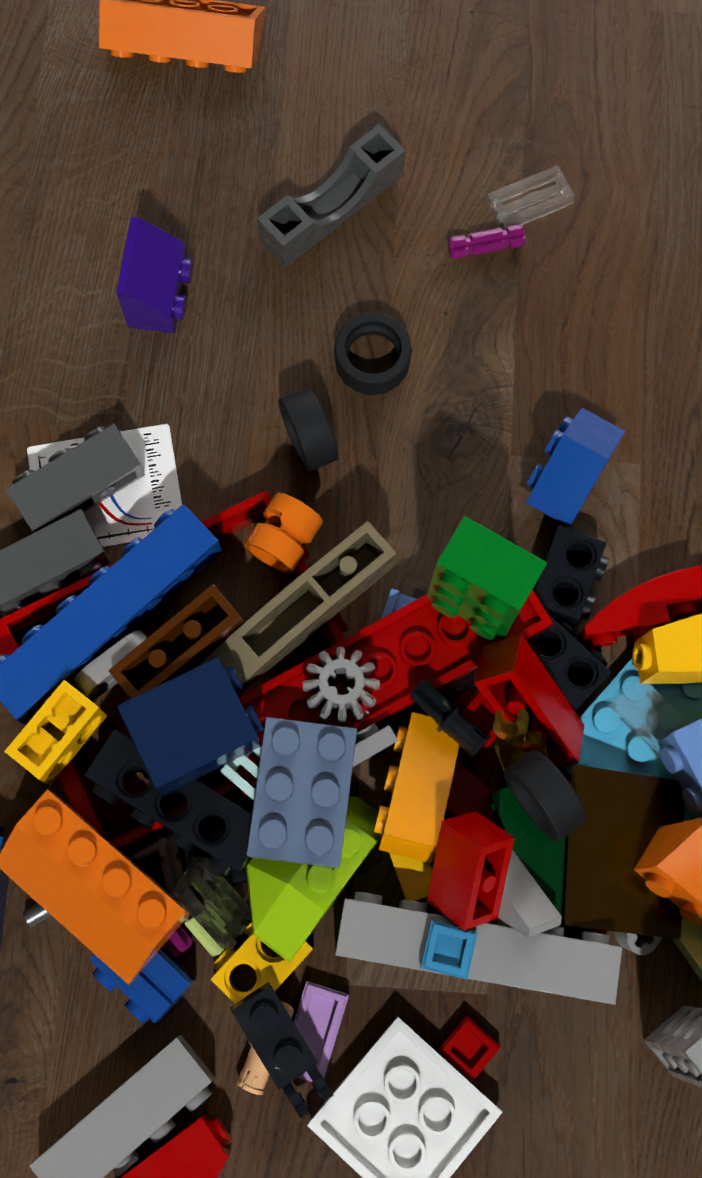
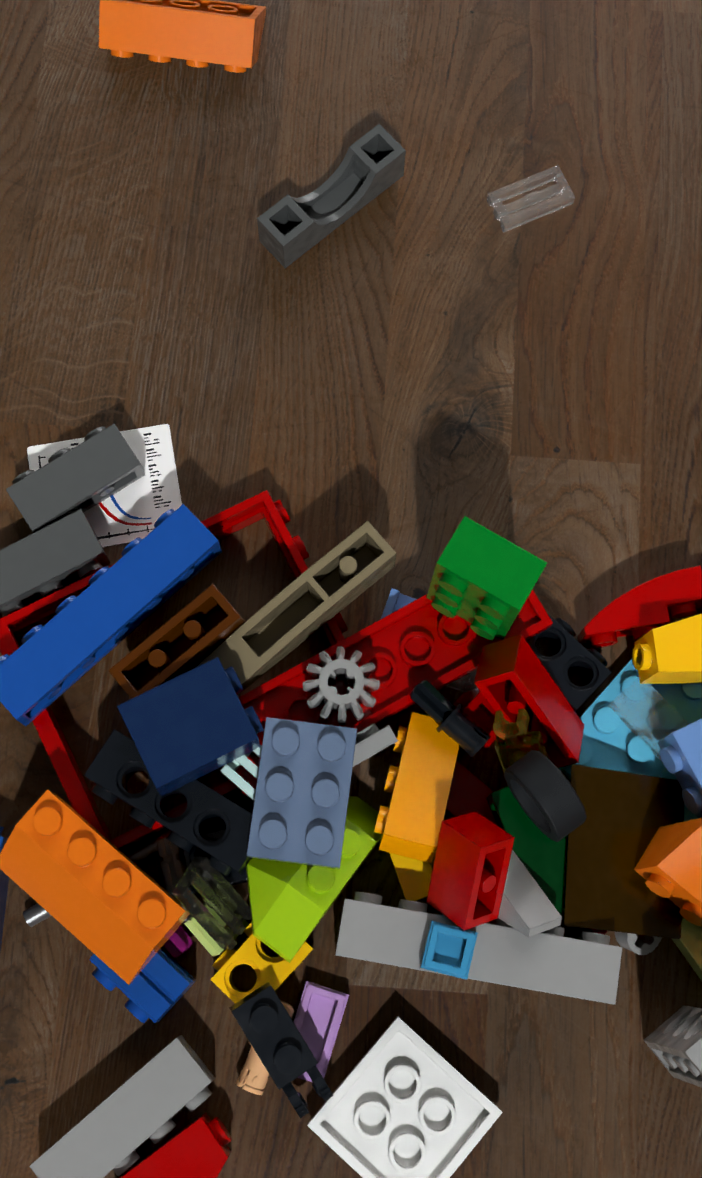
(56, 733): yellow brick -> none
(95, 677): light grey beam -> none
(153, 278): dark purple slope -> none
(281, 537): orange wheel -> none
(308, 429): black tyre -> none
(378, 325): black tyre -> none
(468, 1048): red tile -> none
(486, 241): magenta axle -> none
(563, 576): black brick -> none
(576, 461): blue brick -> none

